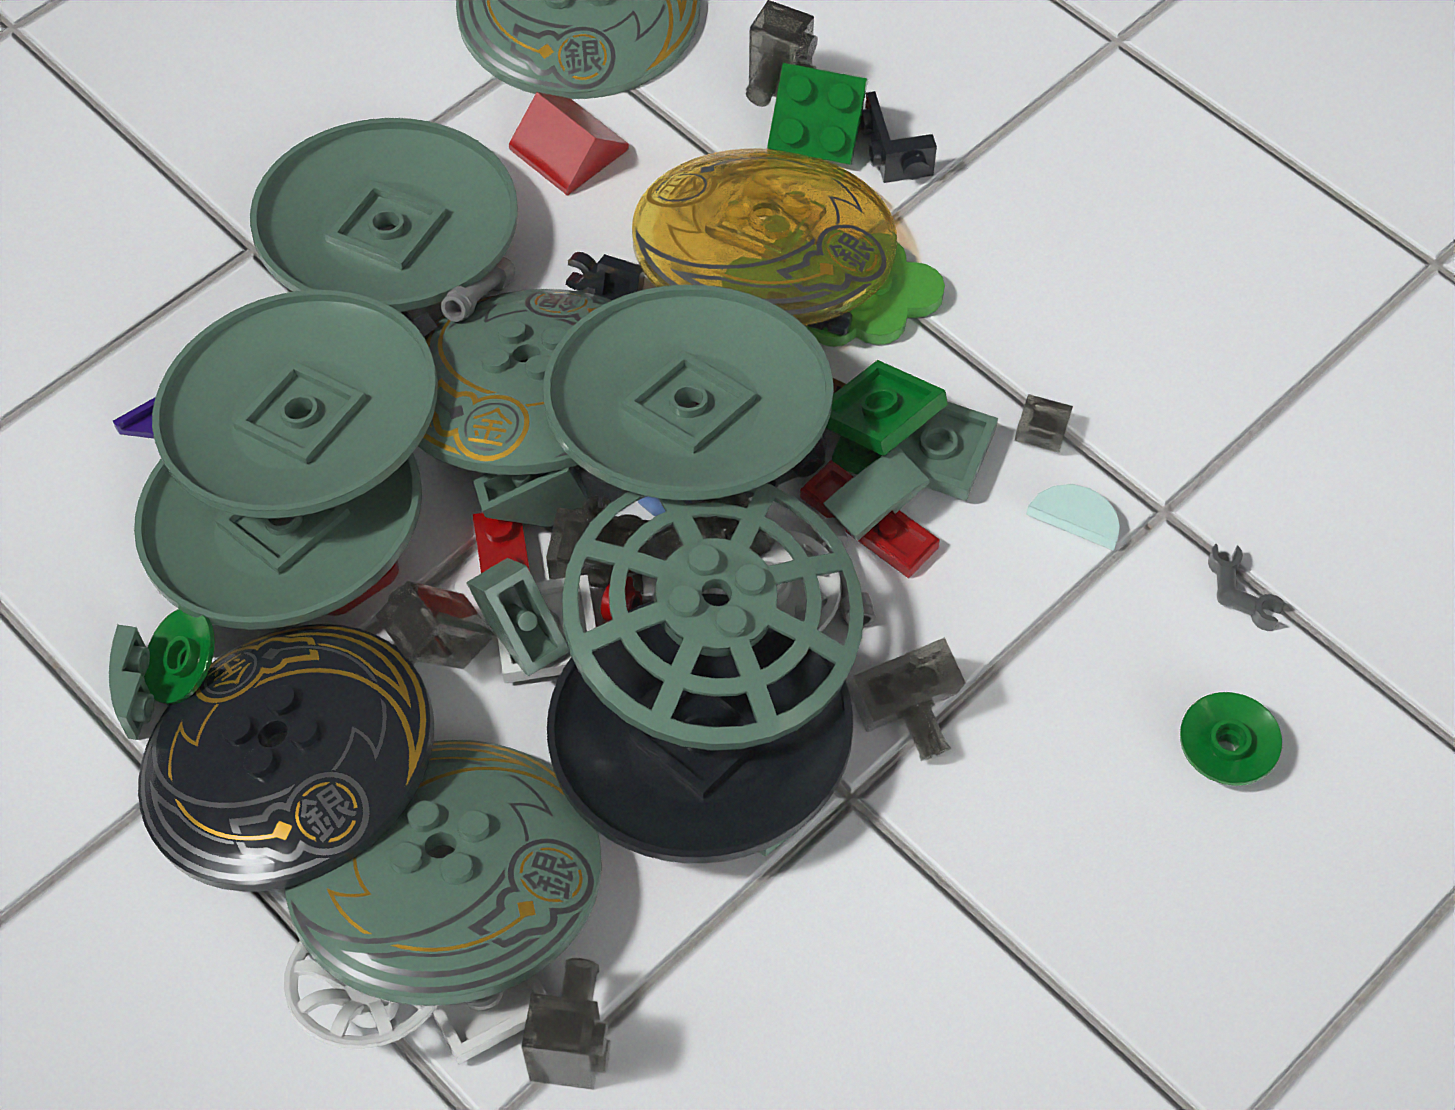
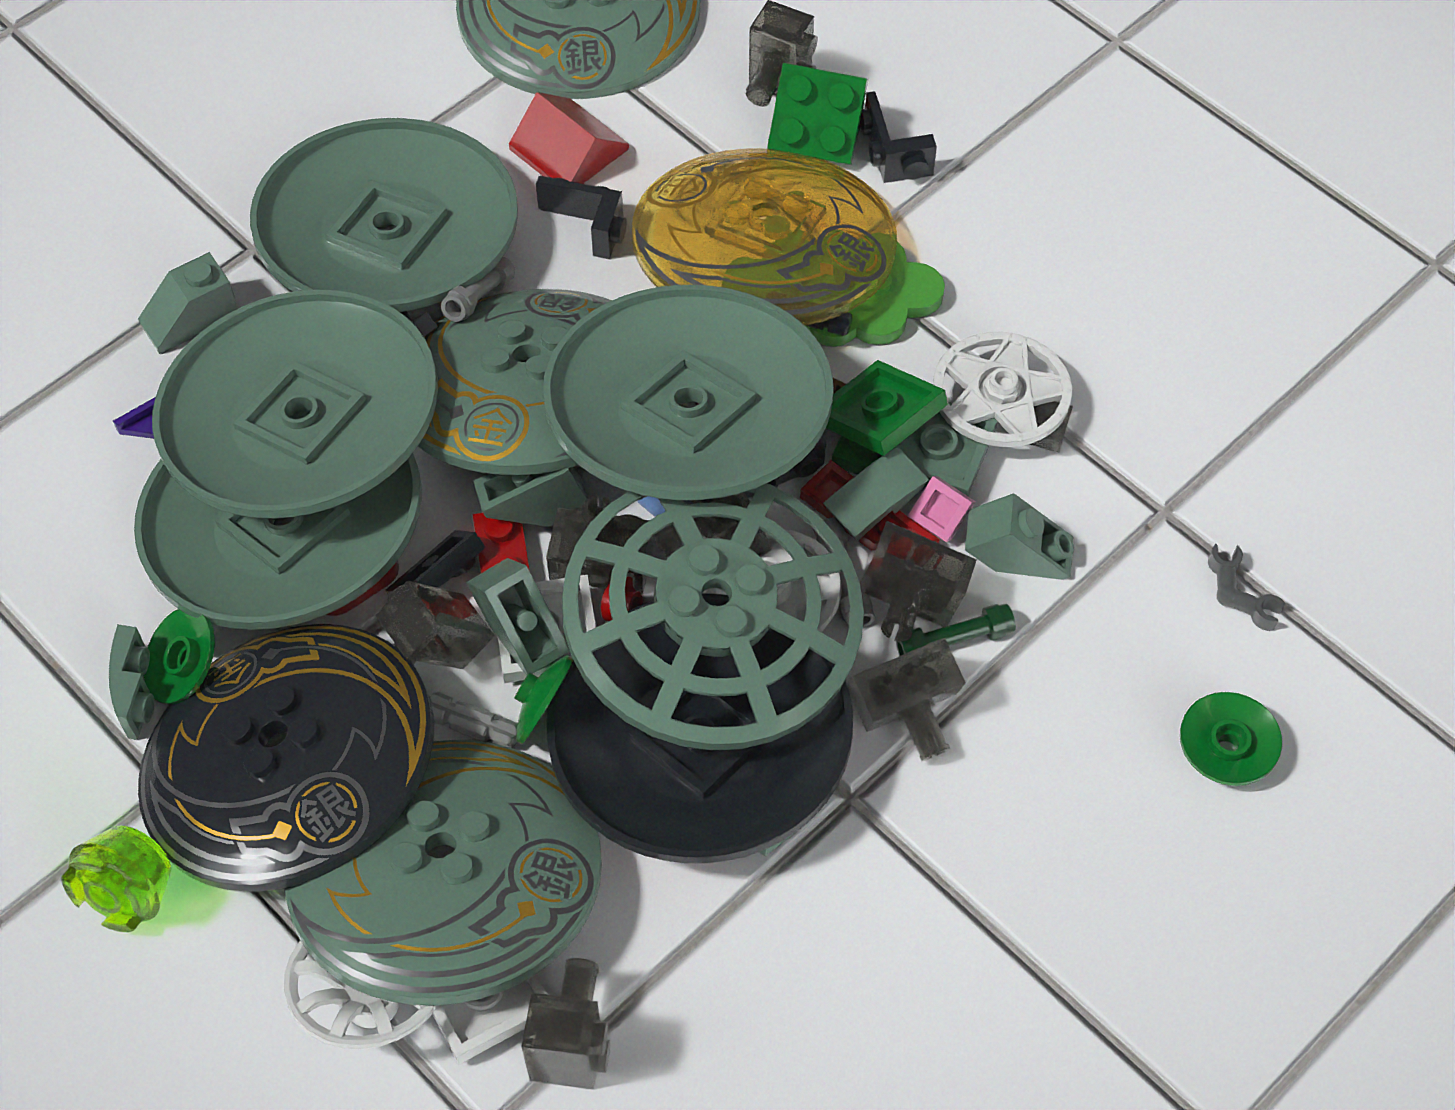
(119, 876): none -> clear neon green cone
(187, 303): none -> sand green slope
(447, 560): none -> black plate
(473, 721): none -> light grey axle
(536, 695): none -> green dish
(586, 202): none -> black bracket
(608, 277): black plate -> none
(915, 579): none -> clear smoke brick
(941, 508): none -> bright pink plate
(994, 622): none -> dark green bar
(1003, 389): none -> white wheel
(1018, 539): none -> sand green slope
(1078, 512): light aqua tile -> none

